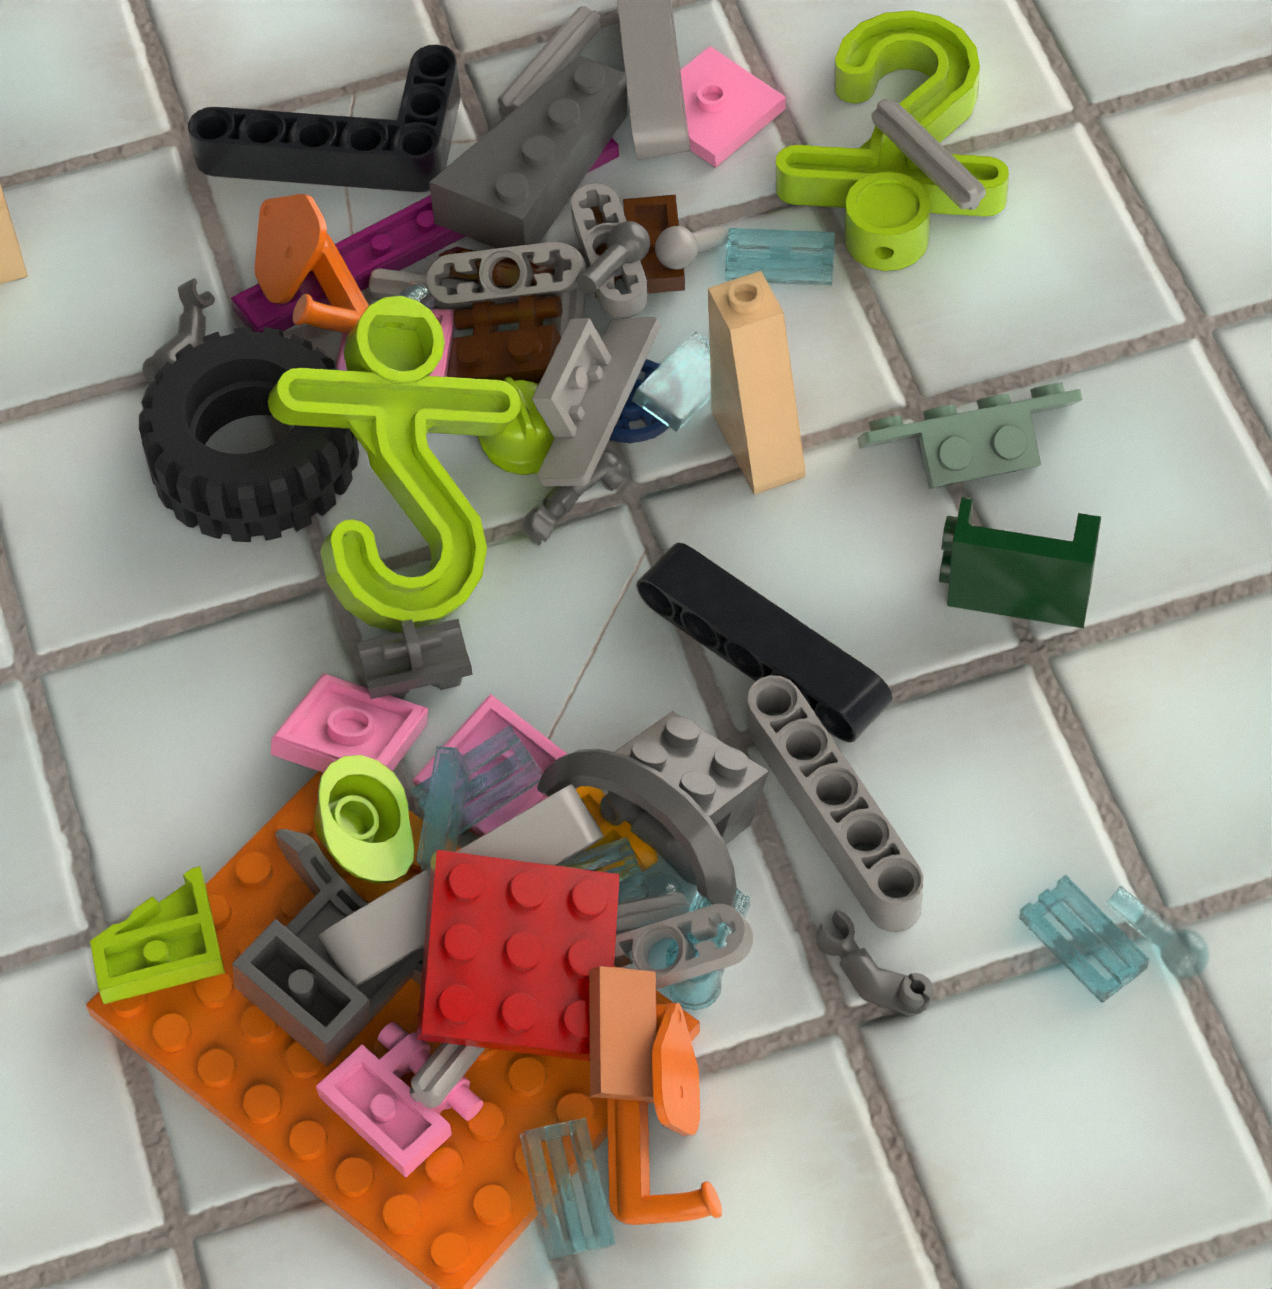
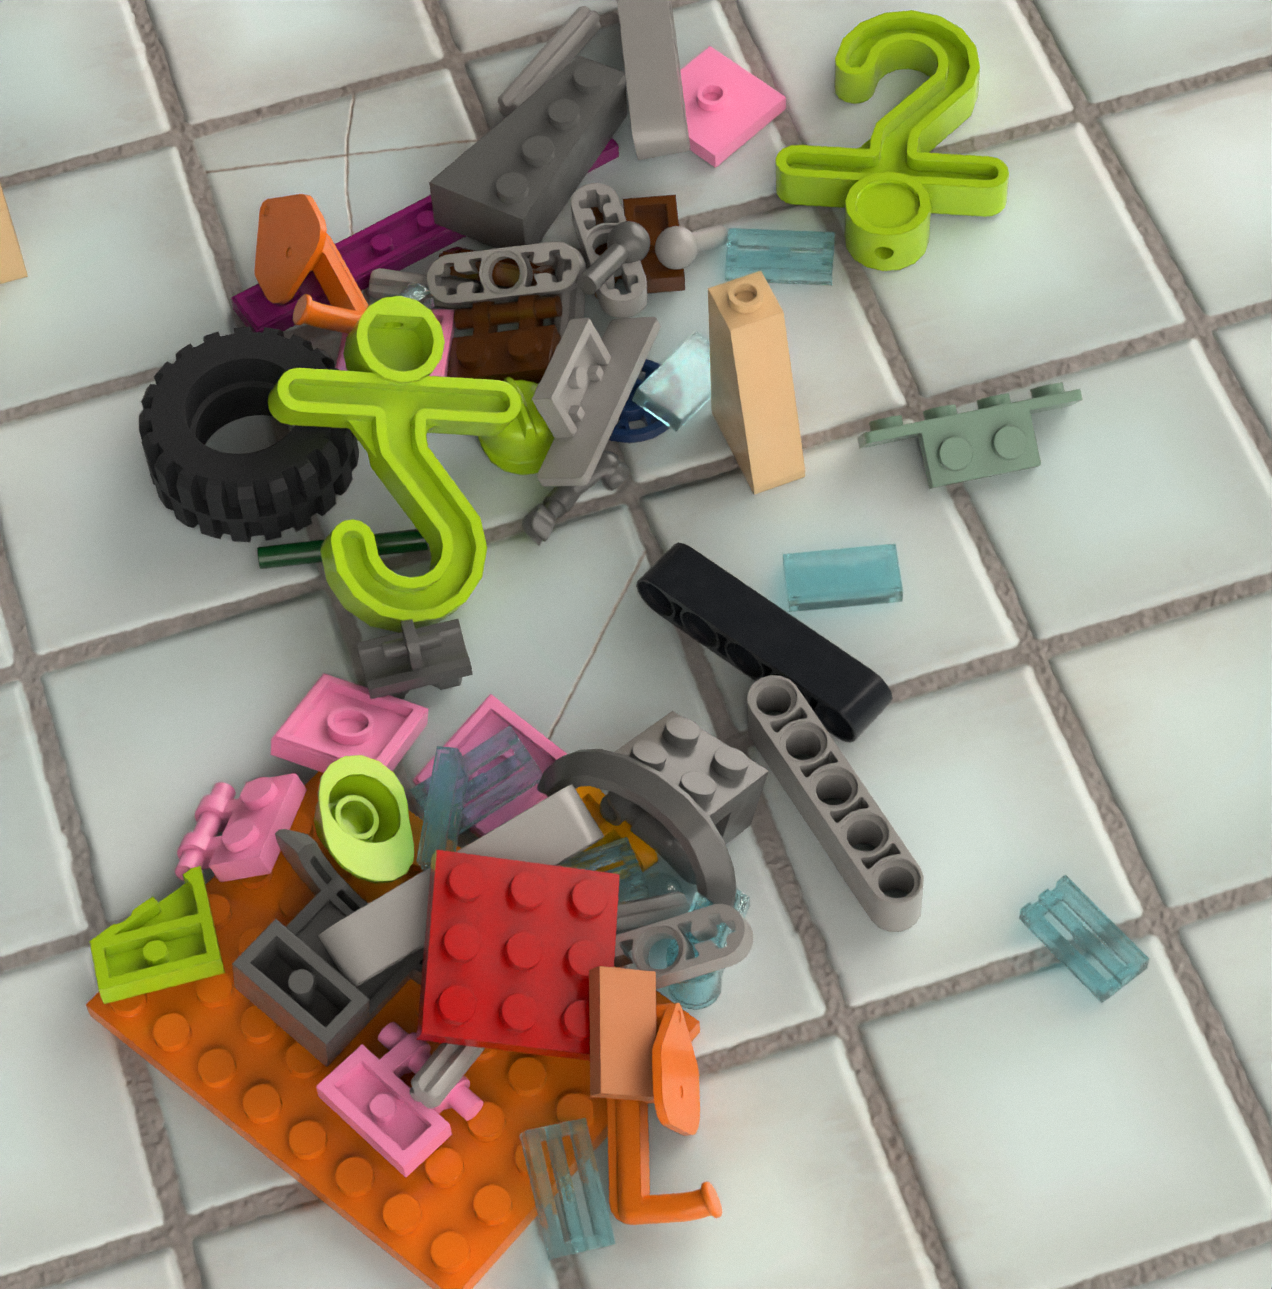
(190, 328): dark grey arm -> none
(249, 828): none -> bright pink plate
(309, 551): none -> dark green bar
(340, 148): black beam -> none
(842, 577): none -> clear light blue tile
(873, 984): dark grey arm -> none
(928, 154): light grey axle -> none
(1019, 571): dark green panel -> none
(1181, 951): clear light blue bar -> none

